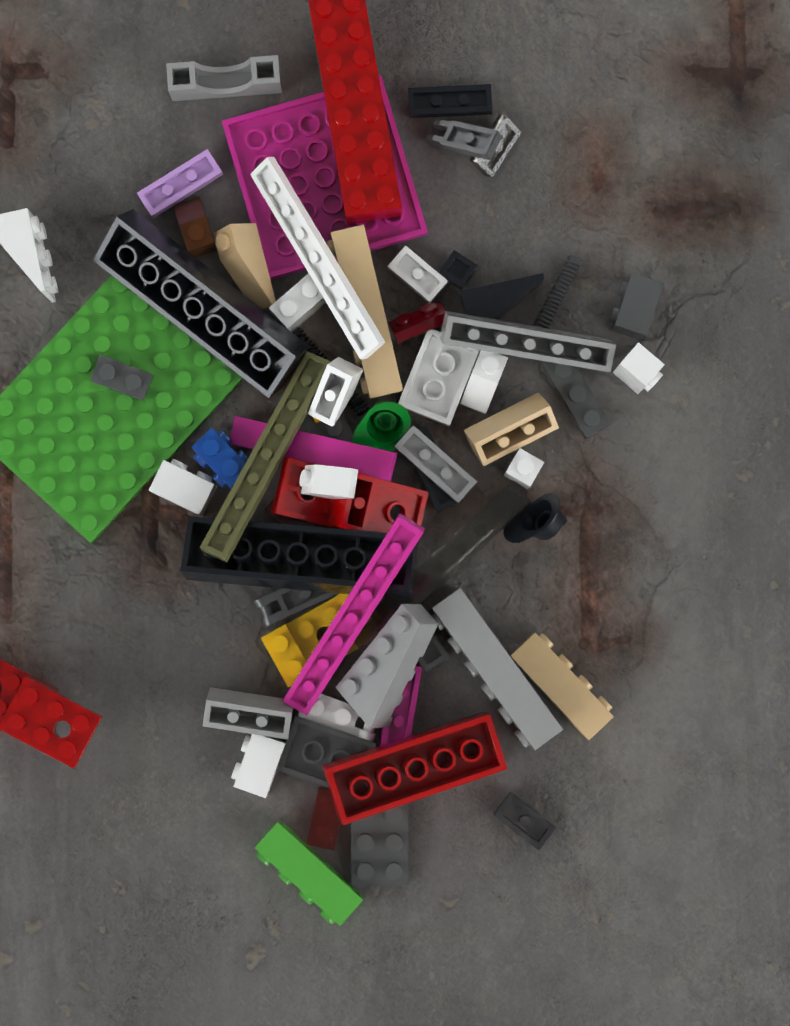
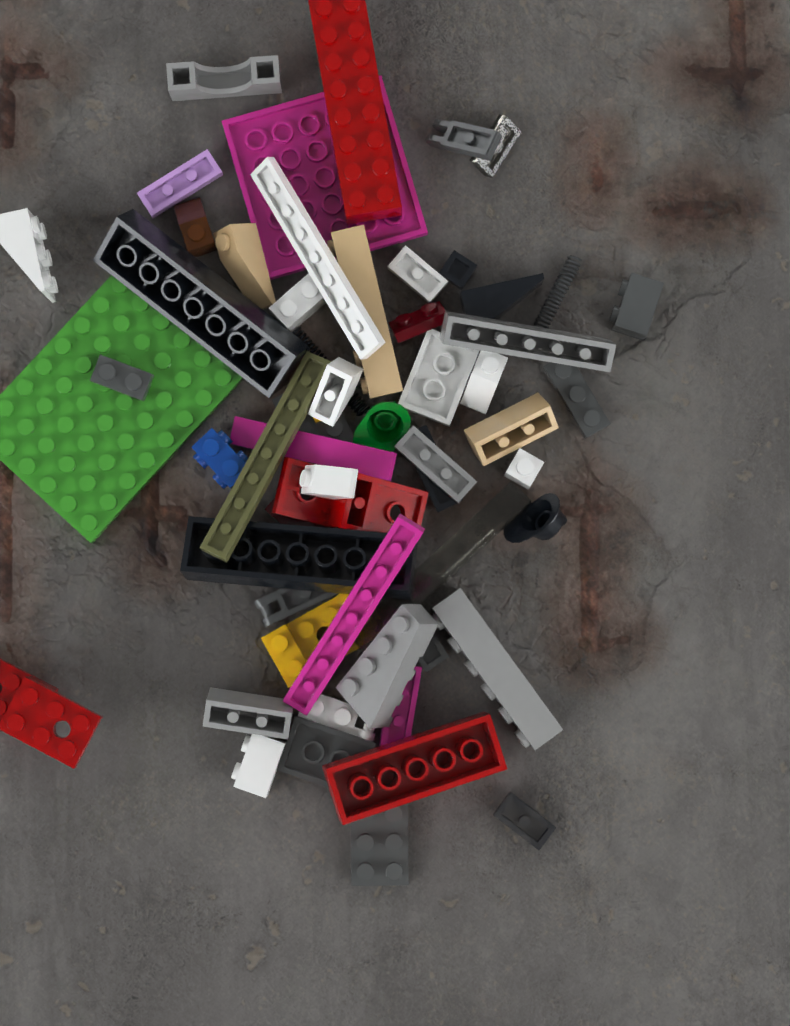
(183, 487): white brick -> none
(309, 872): bright green brick -> none
(324, 822): clear red plate -> none
(450, 101): black plate -> none
(561, 685): tan brick -> none
(639, 369): white brick -> none

